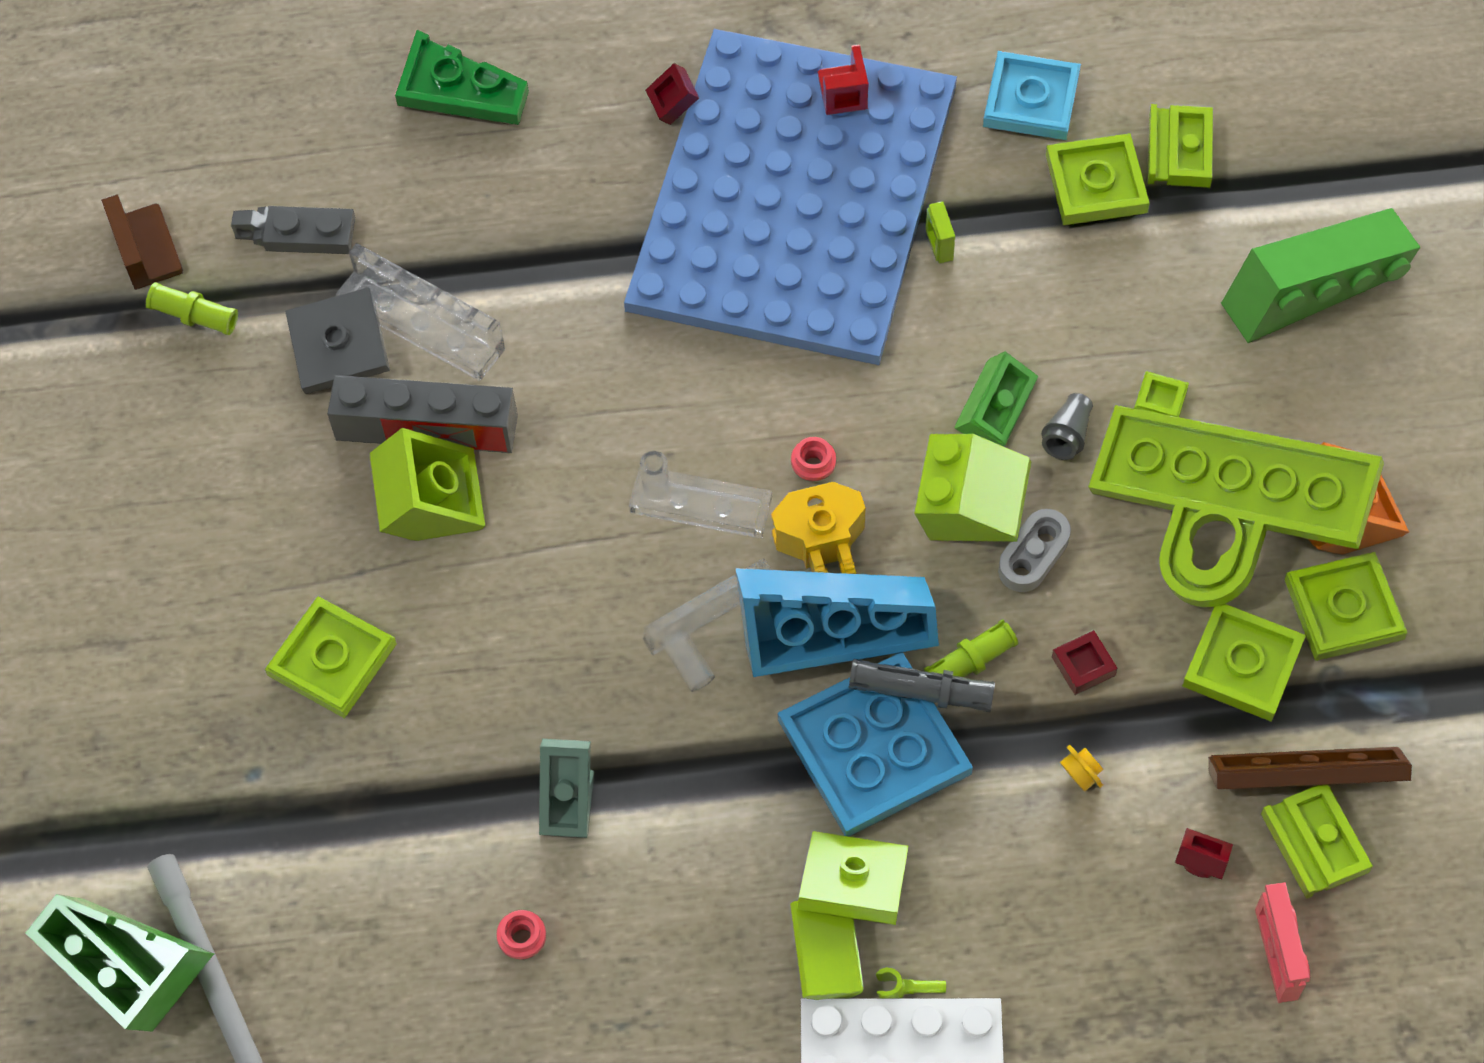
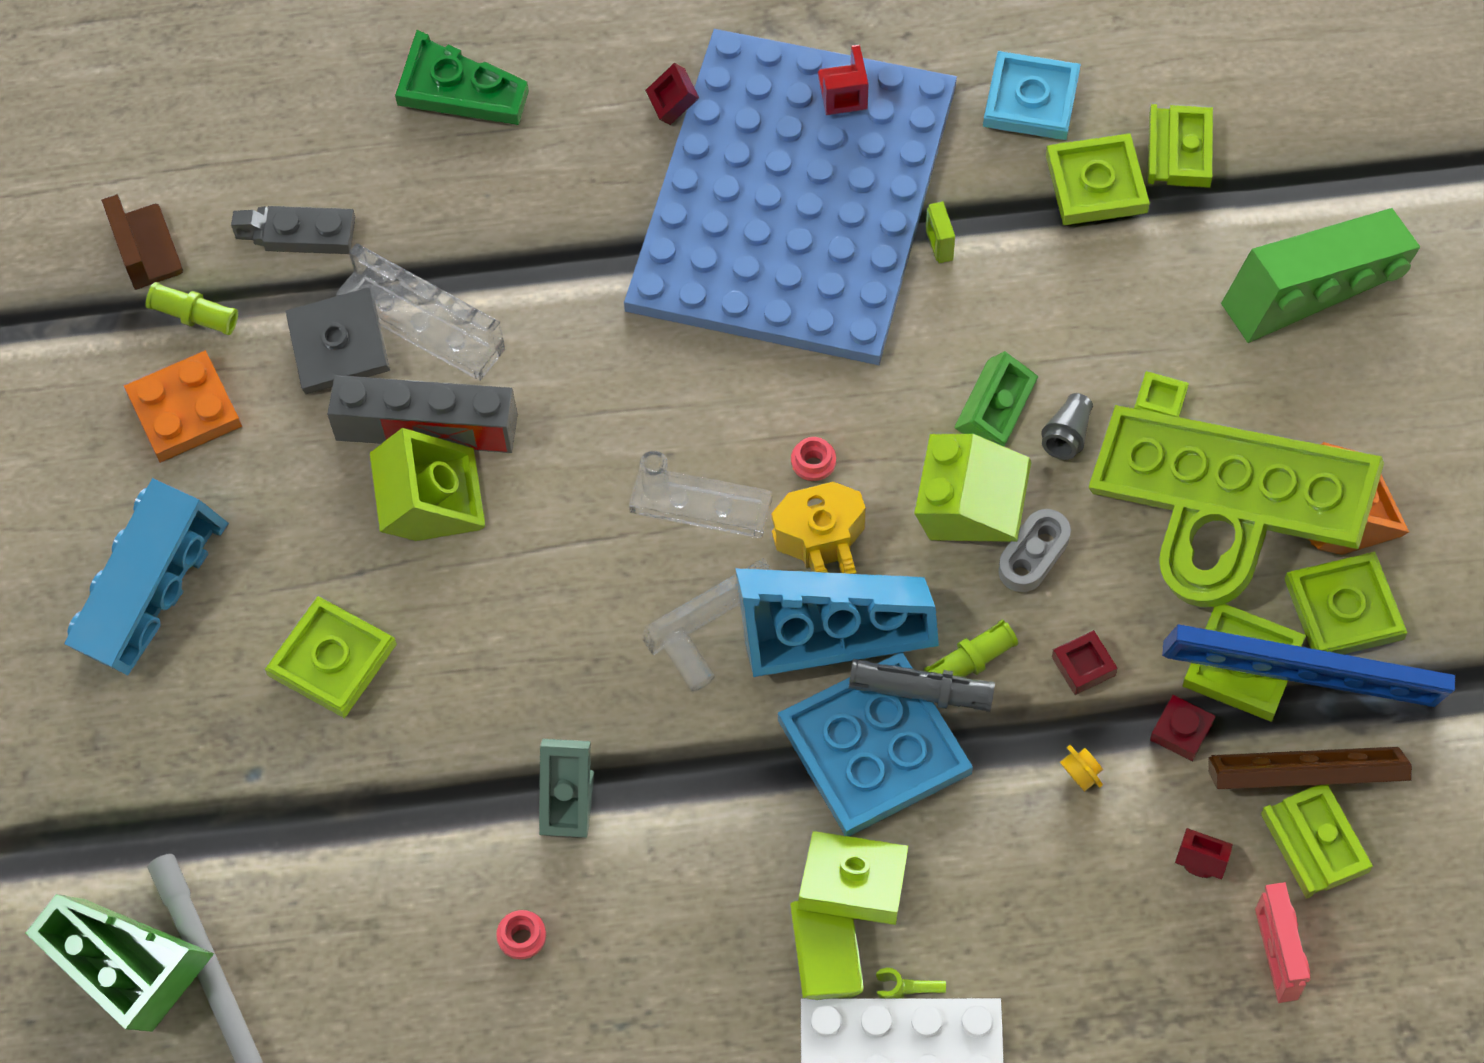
(143, 575): none -> dark azure wedge
(182, 406): none -> orange plate
(1182, 728): none -> dark red plate
(1307, 665): none -> blue tile

